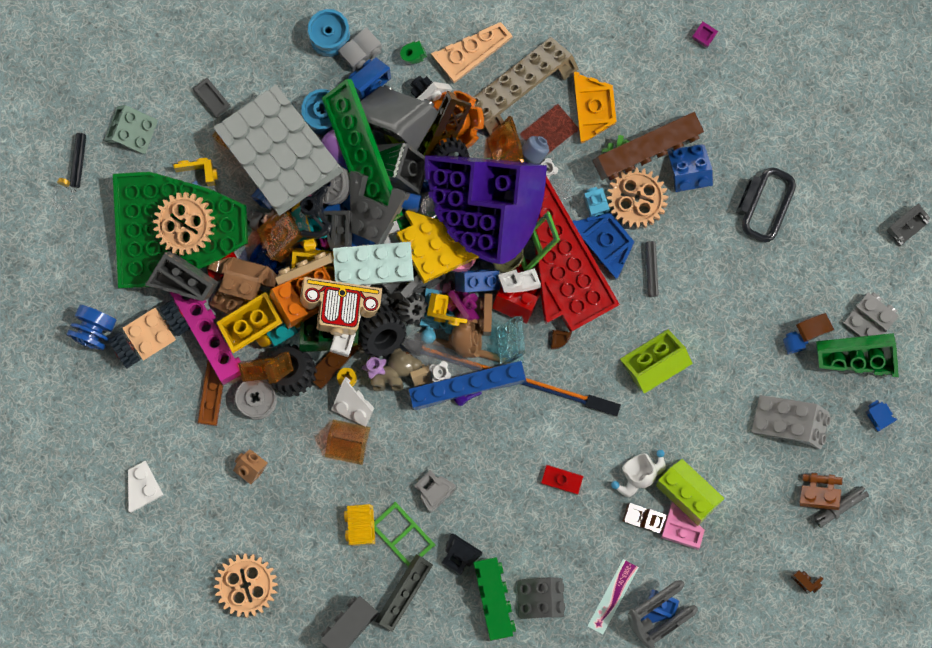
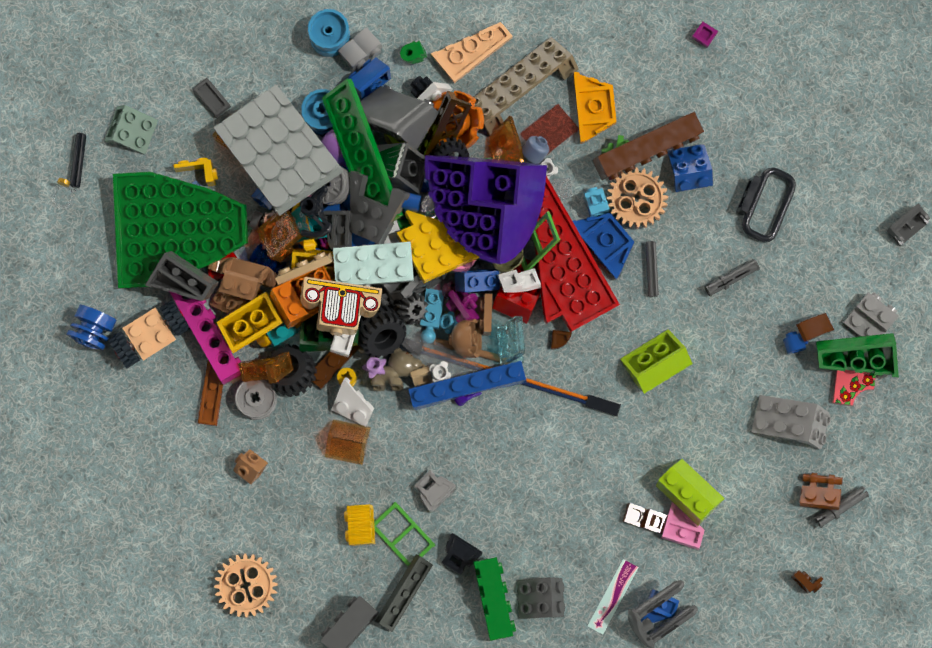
(142, 487): white wing -> none
(192, 209): light nougat gear -> none
(438, 308): yellow bracket -> none
(562, 479): red plate -> none
(640, 473): white piece -> none
(725, 281): none -> dark grey pin
(850, 384): none -> tile
(880, 415): blue window -> none

